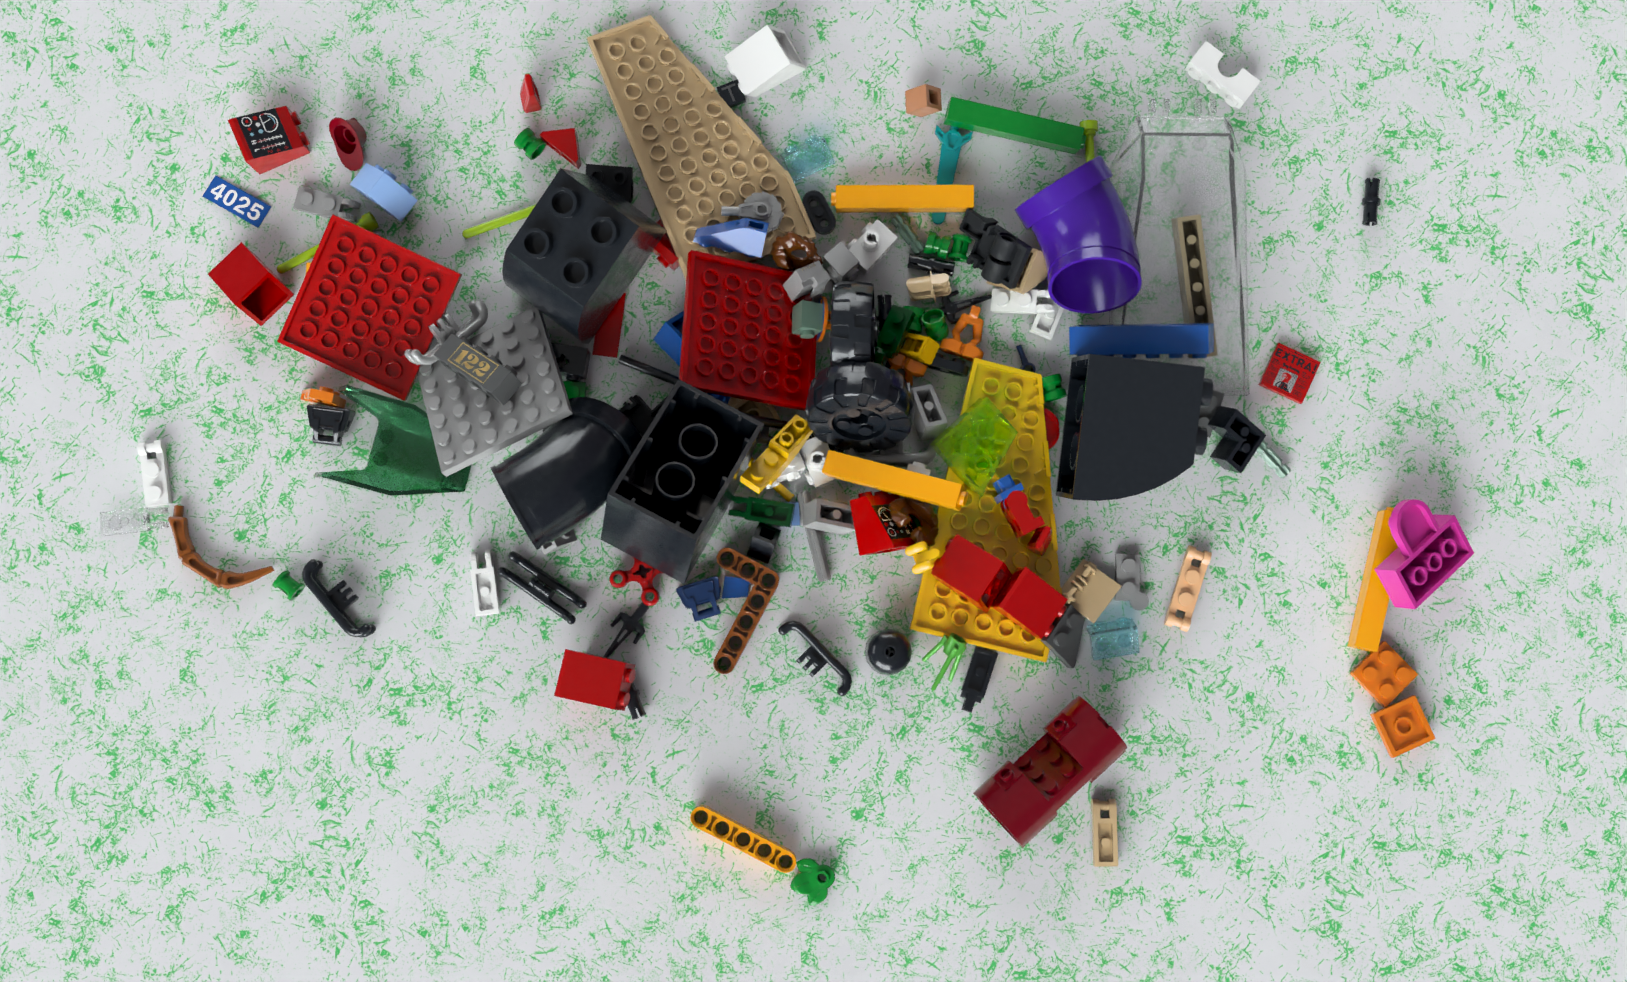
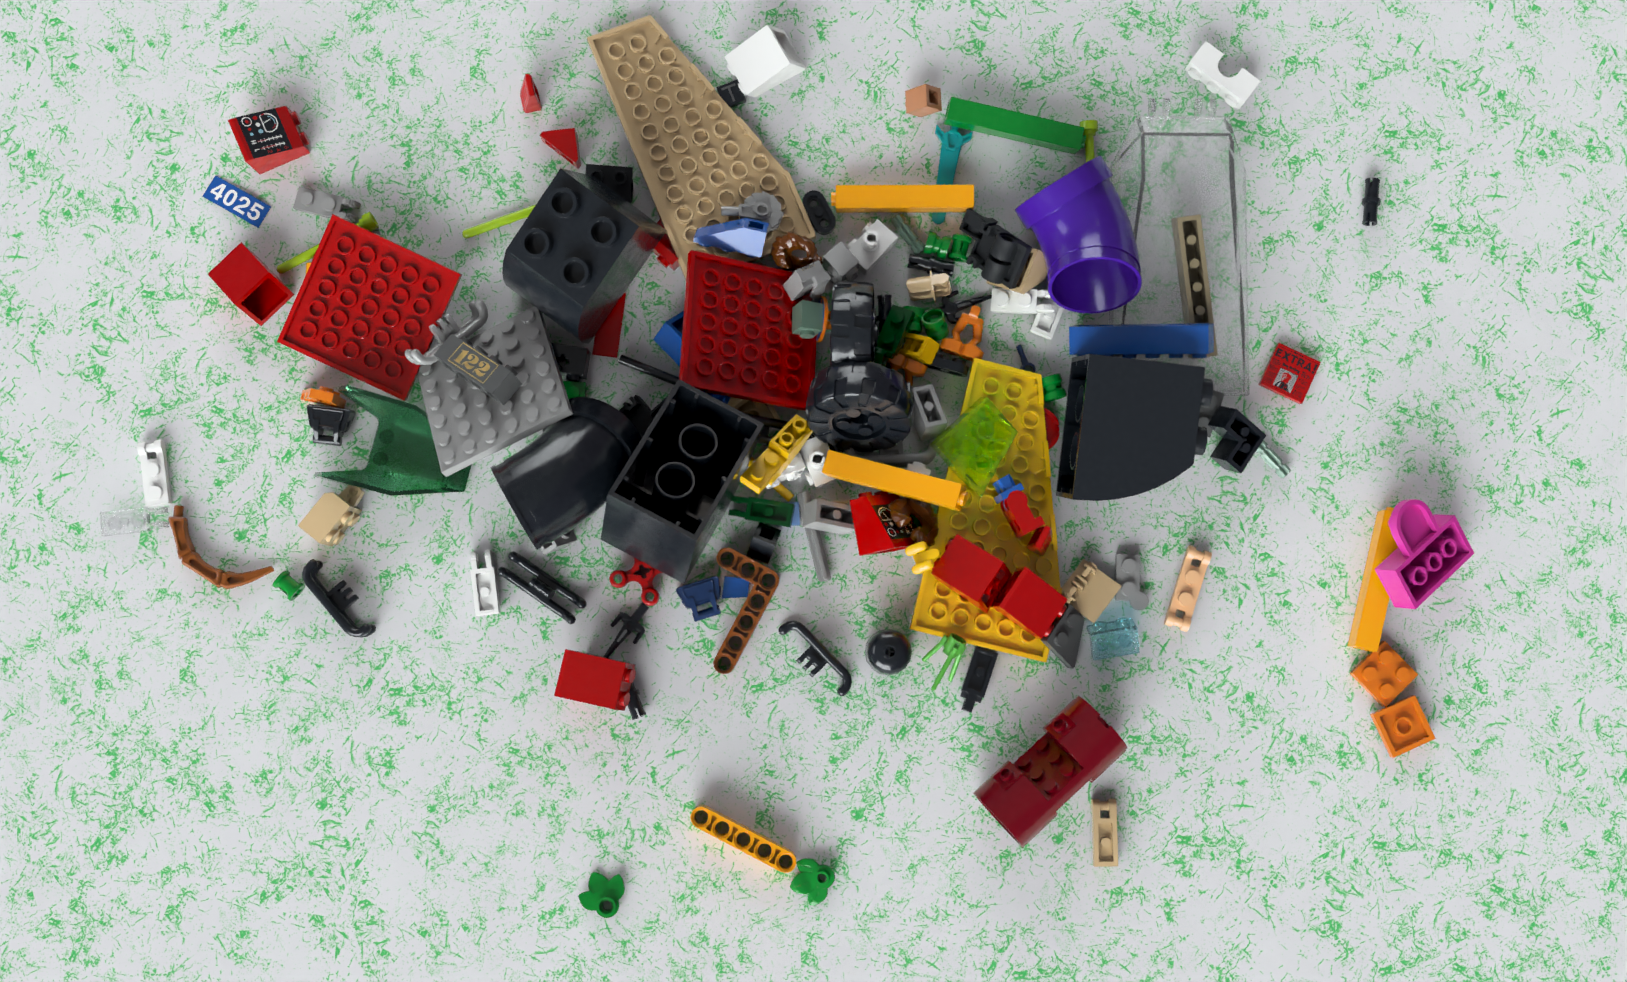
(333, 515): none -> tan hinge
(349, 141): dark red piece -> none
(382, 189): light blue brick -> none
(529, 143): green wheel -> none
(600, 891): none -> green plate
(807, 157): clear light blue bracket -> none

